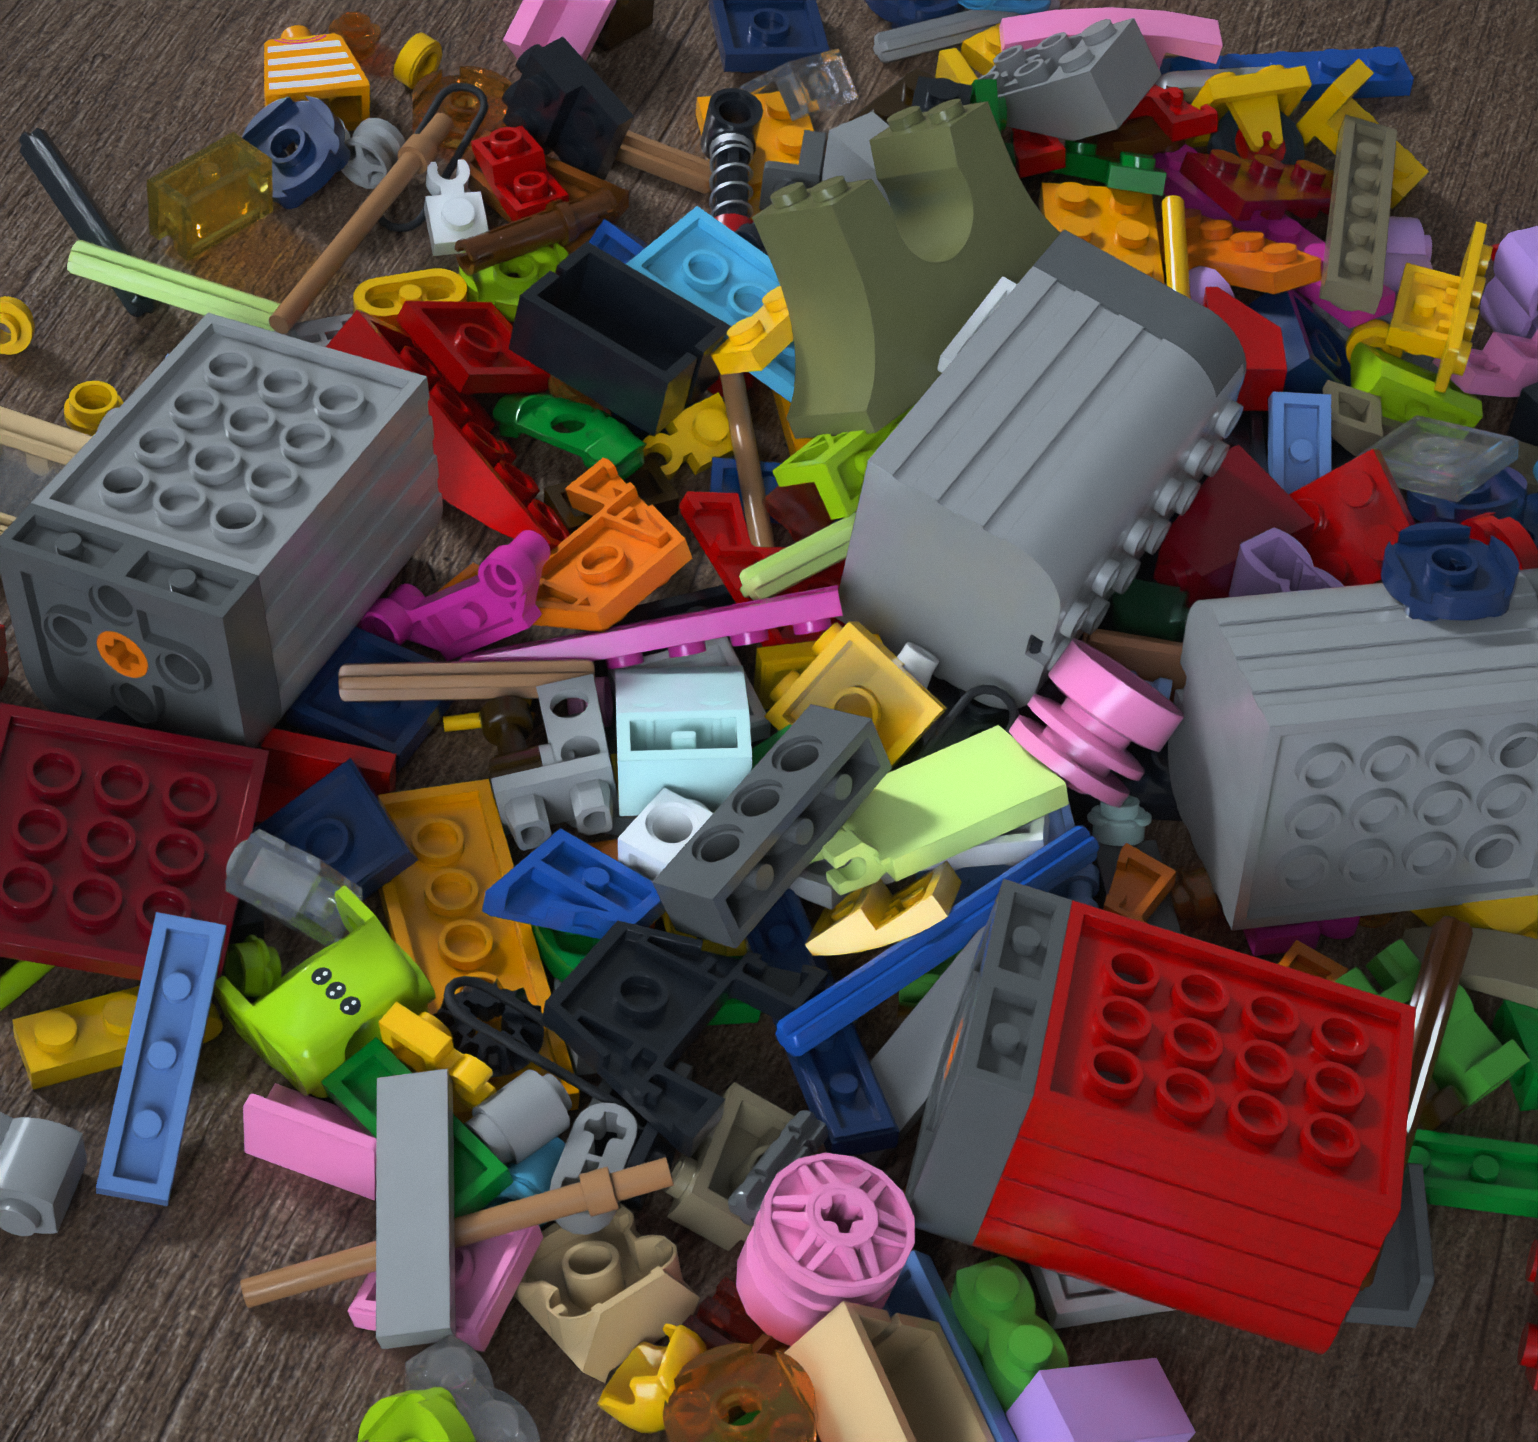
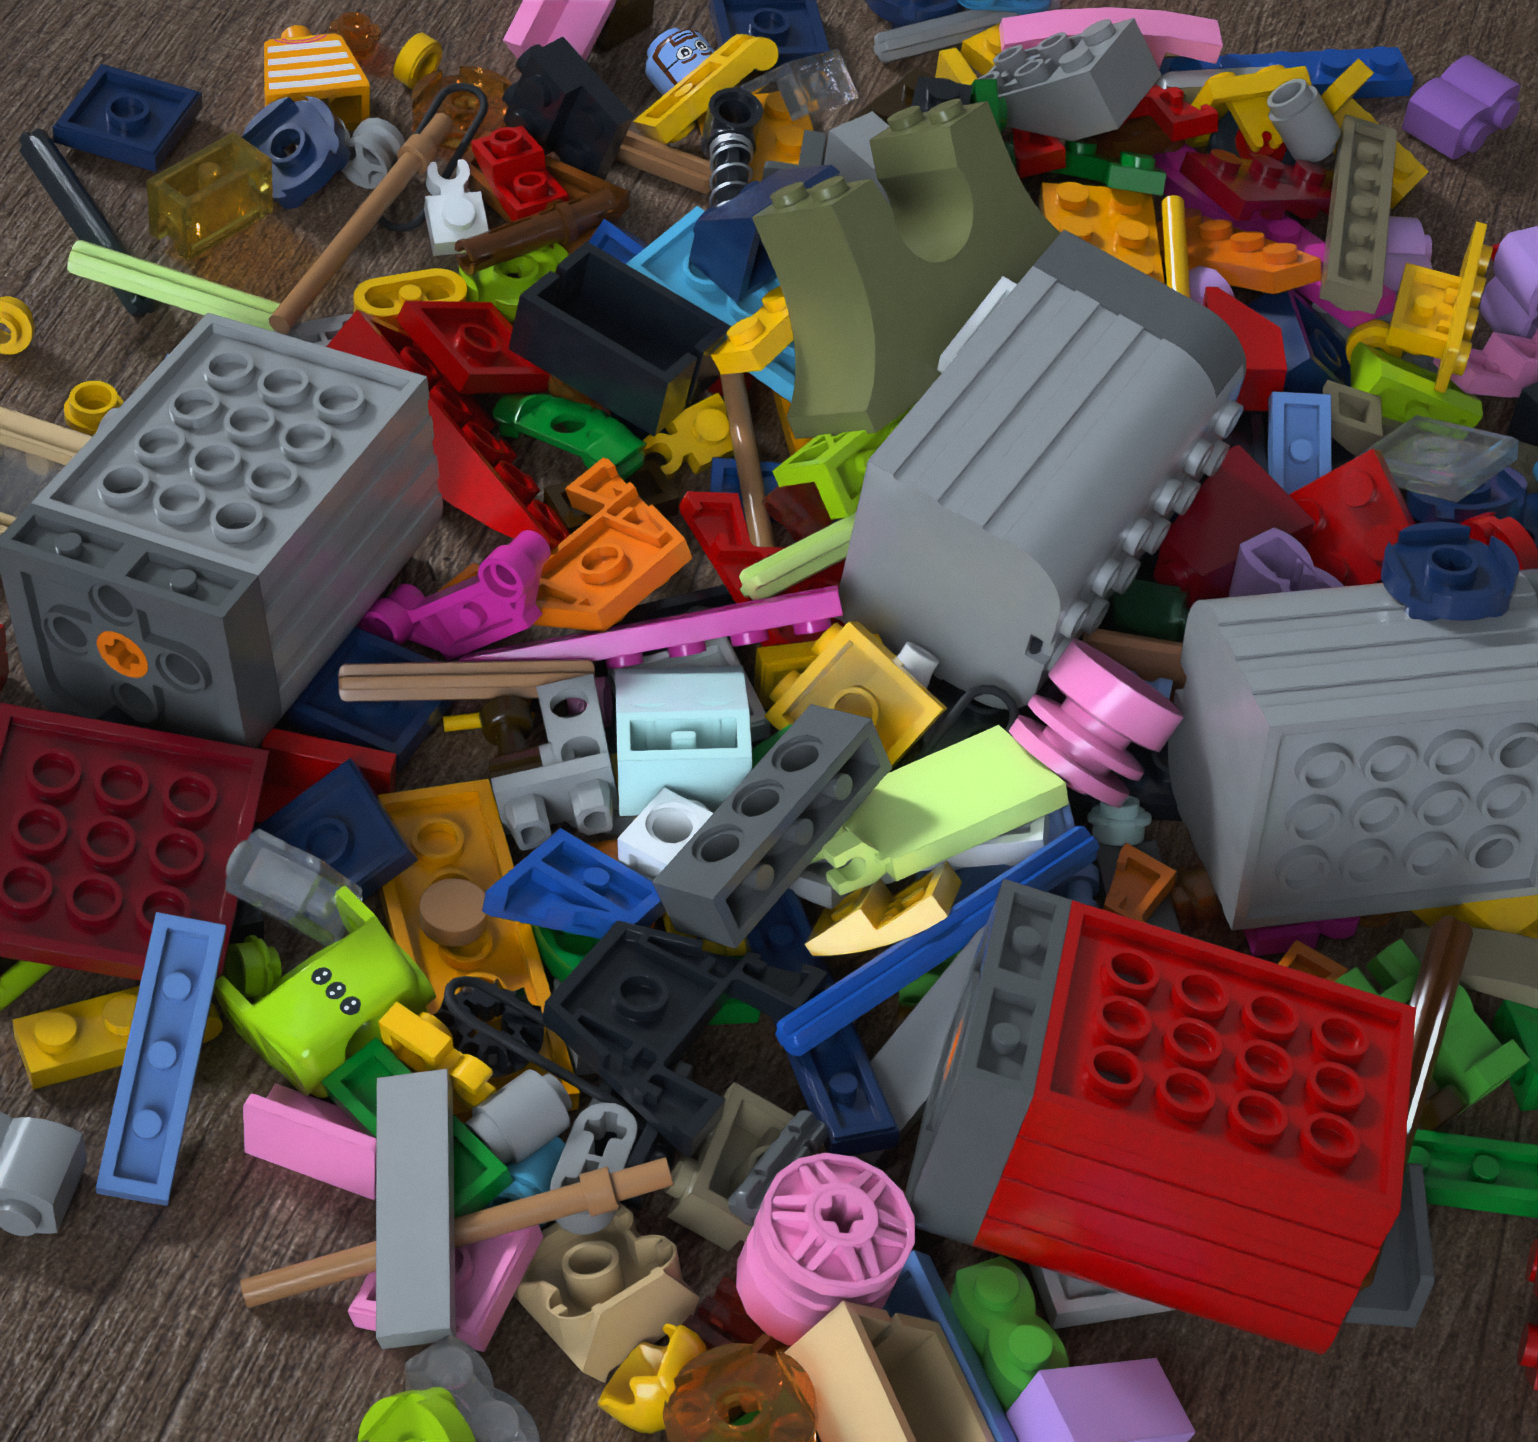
(127, 117): none -> dark blue plate
(453, 912): none -> medium nougat tile
(675, 56): none -> light blue head
(675, 111): none -> yellow plate
(728, 242): none -> dark blue slope
(1303, 120): none -> light grey brick
(1462, 107): none -> medium lavender brick

